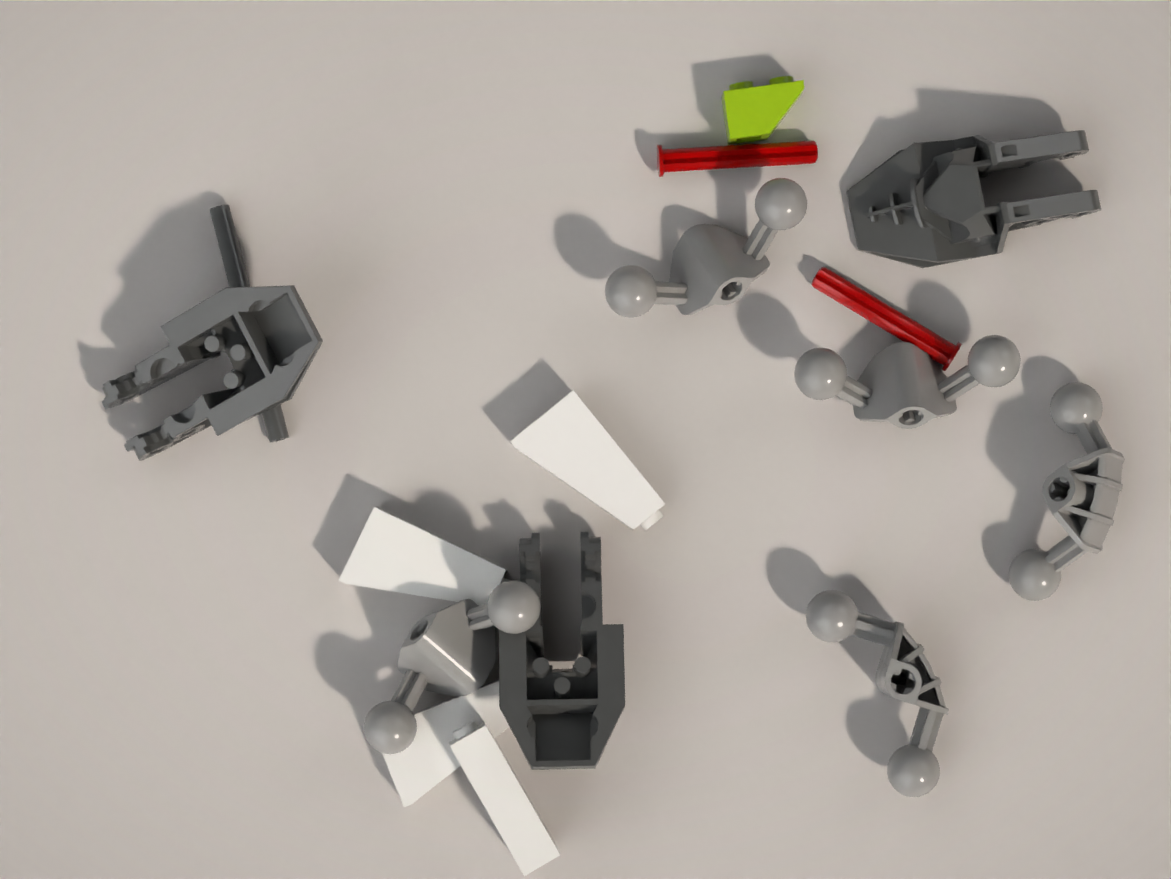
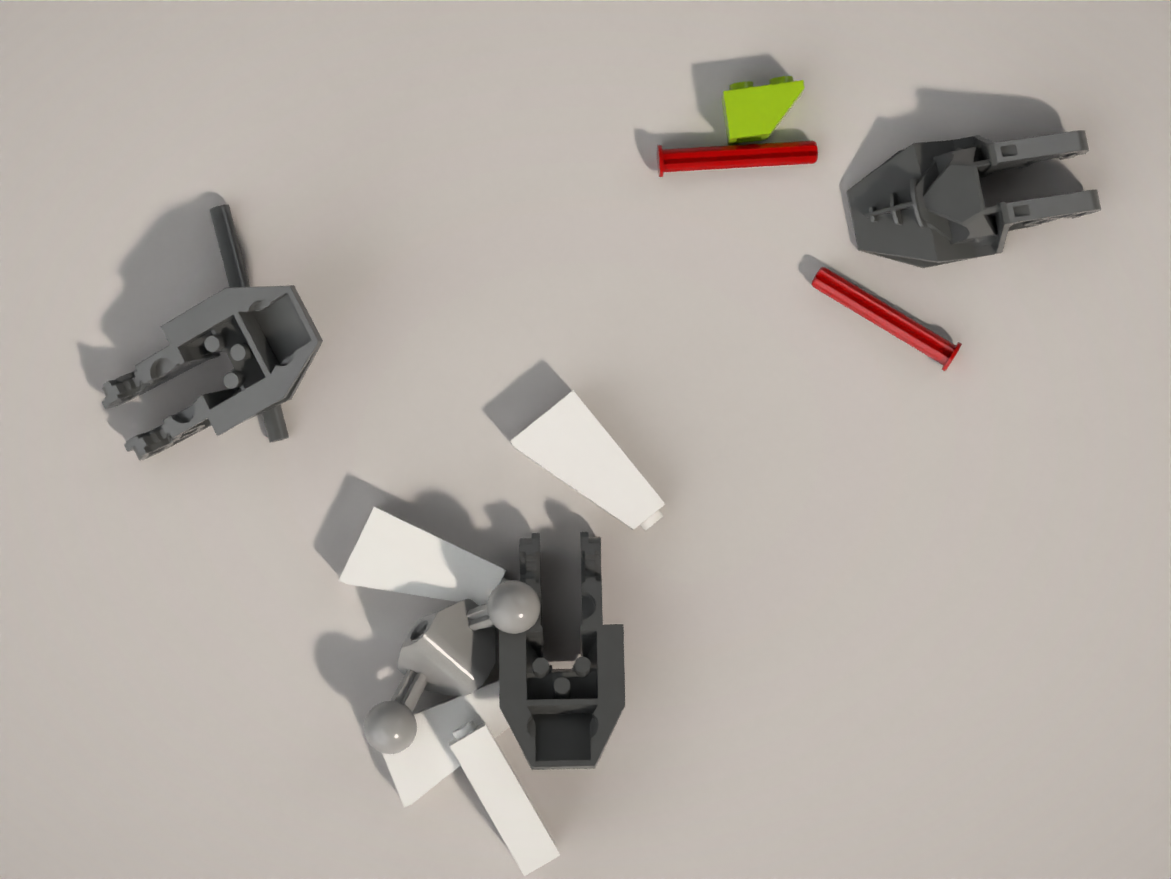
(711, 261): light grey piece -> none
(834, 617): light grey piece -> none
(904, 382): light grey piece -> none
(1078, 495): light grey piece -> none

